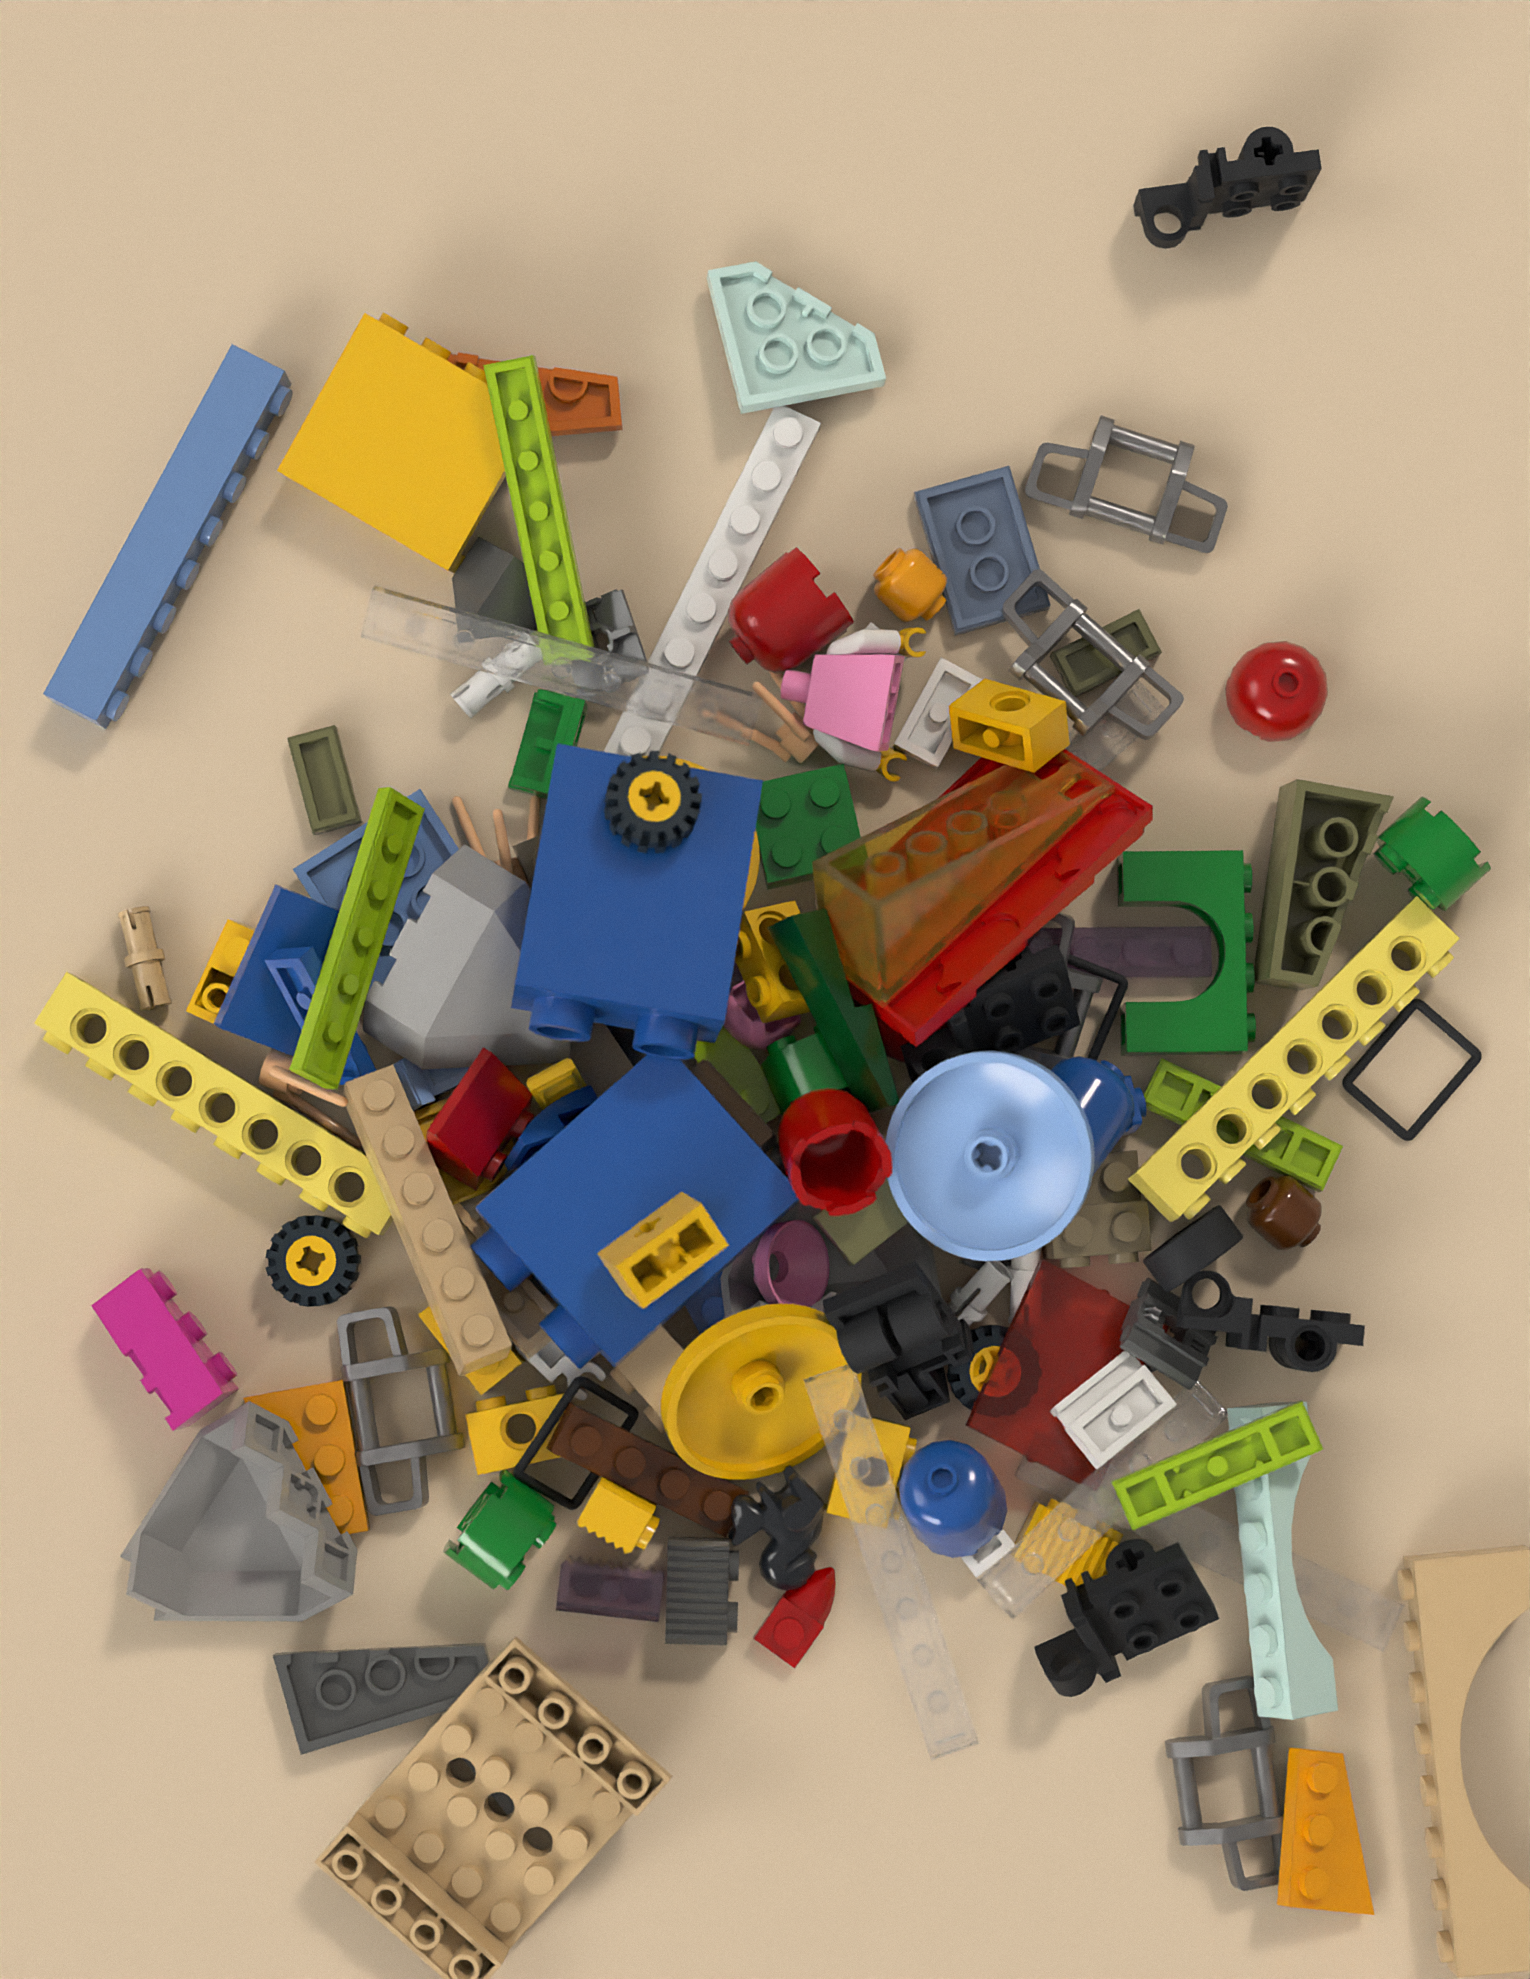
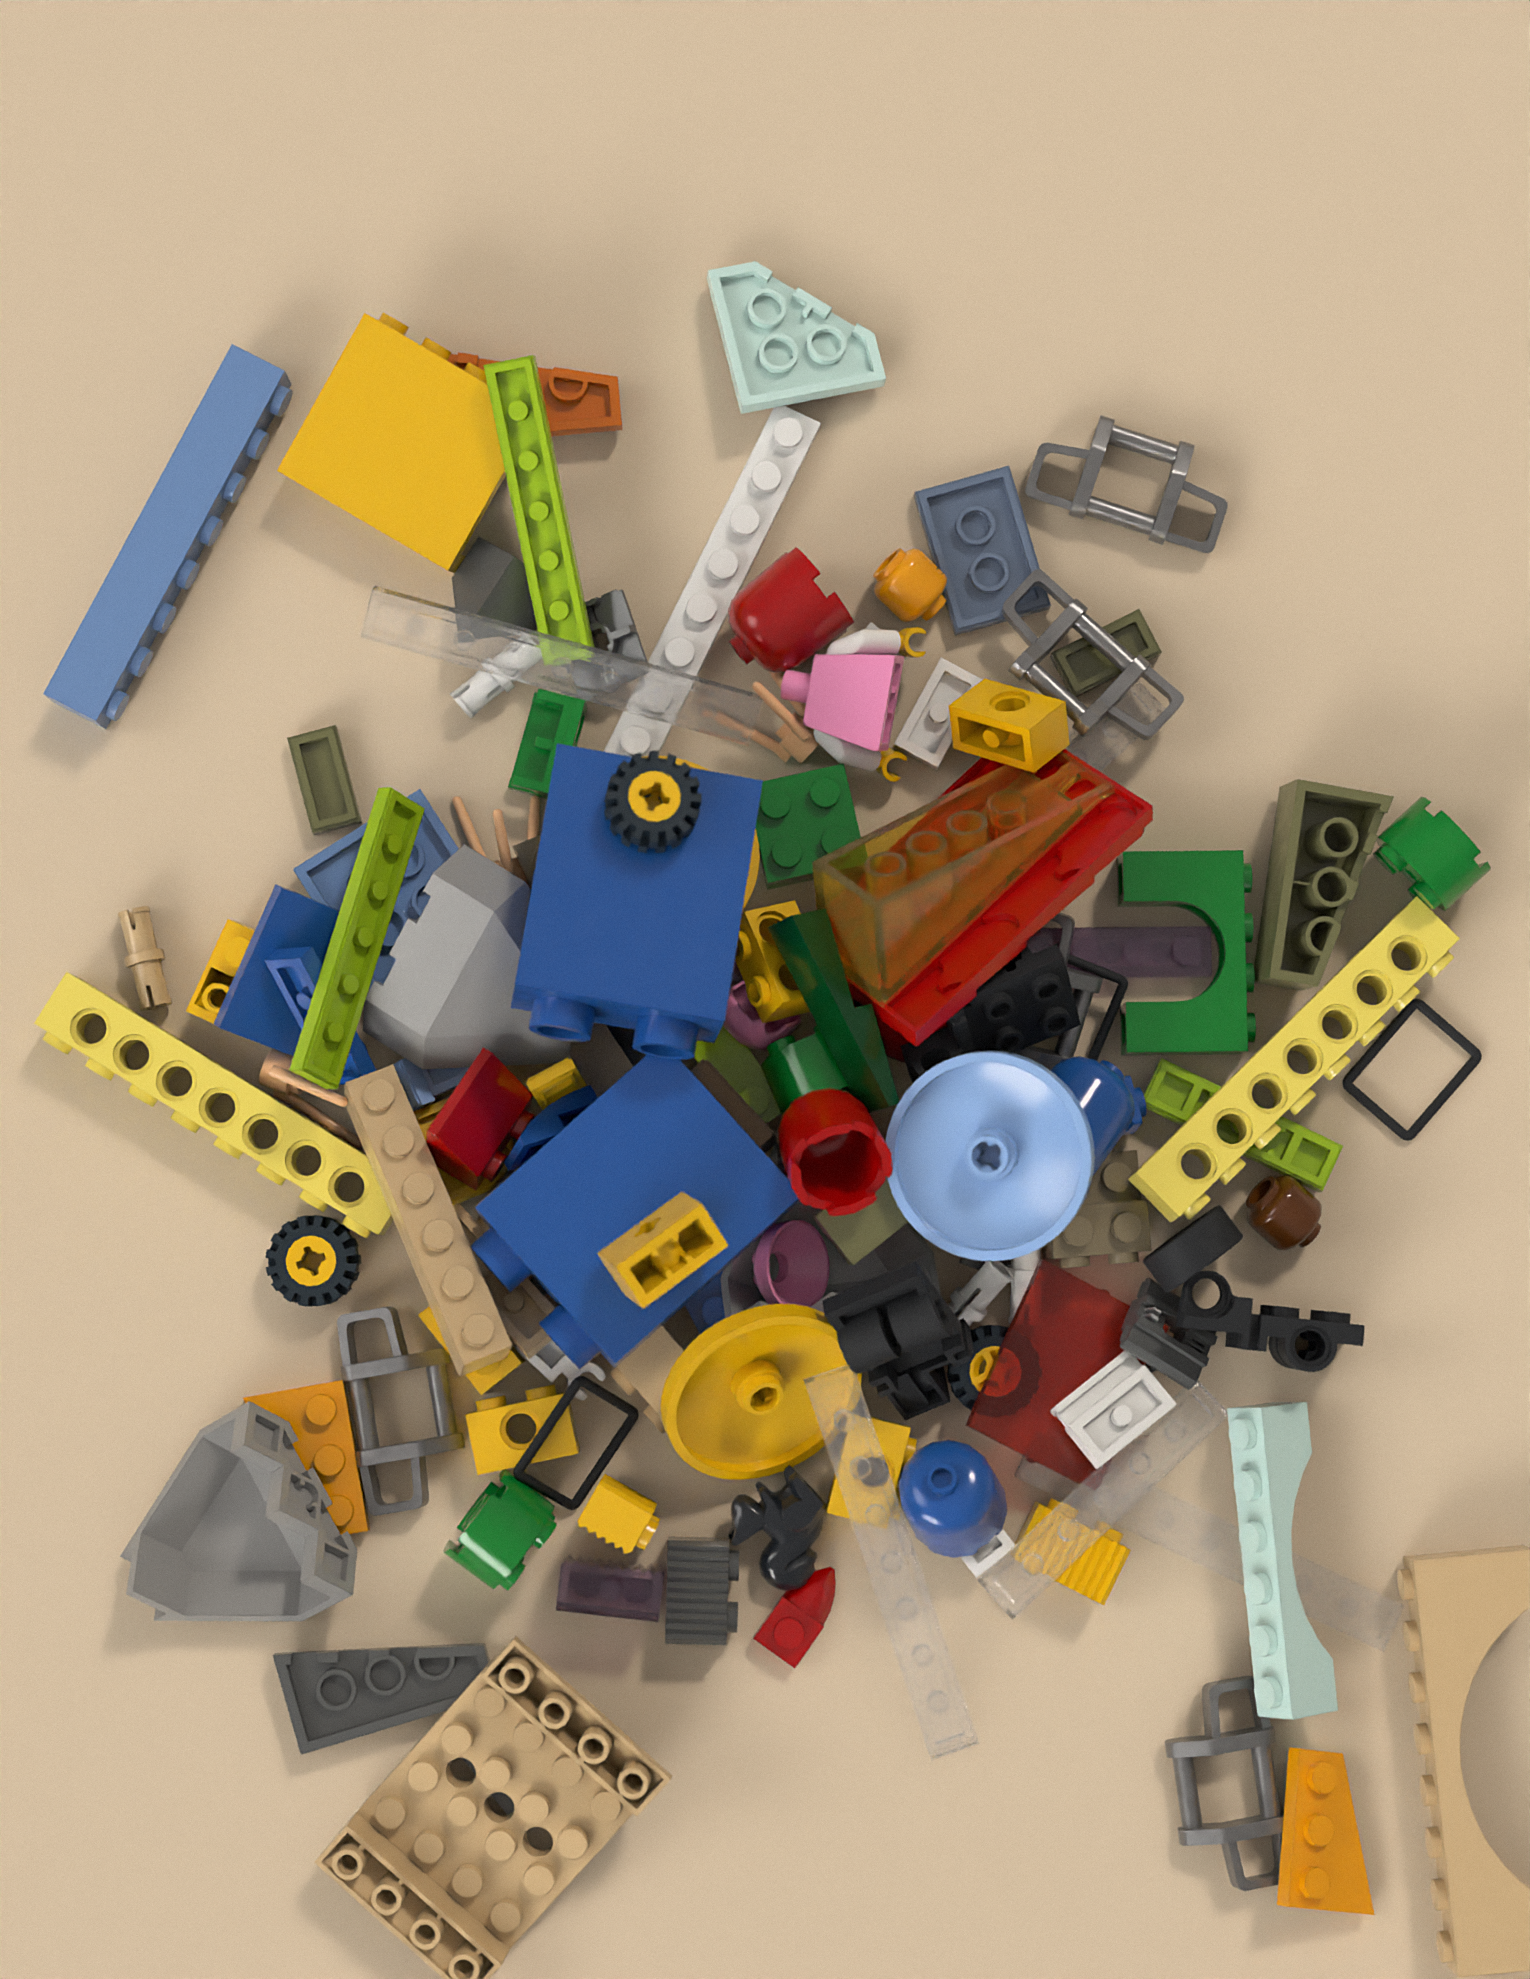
(166, 1347): dark pink wedge -> none
(644, 1468): reddish brown plate -> none
(1128, 1611): black plate -> none
(1217, 1465): lime plate -> none
(1262, 176): black plate -> none
(1276, 691): red cylinder -> none

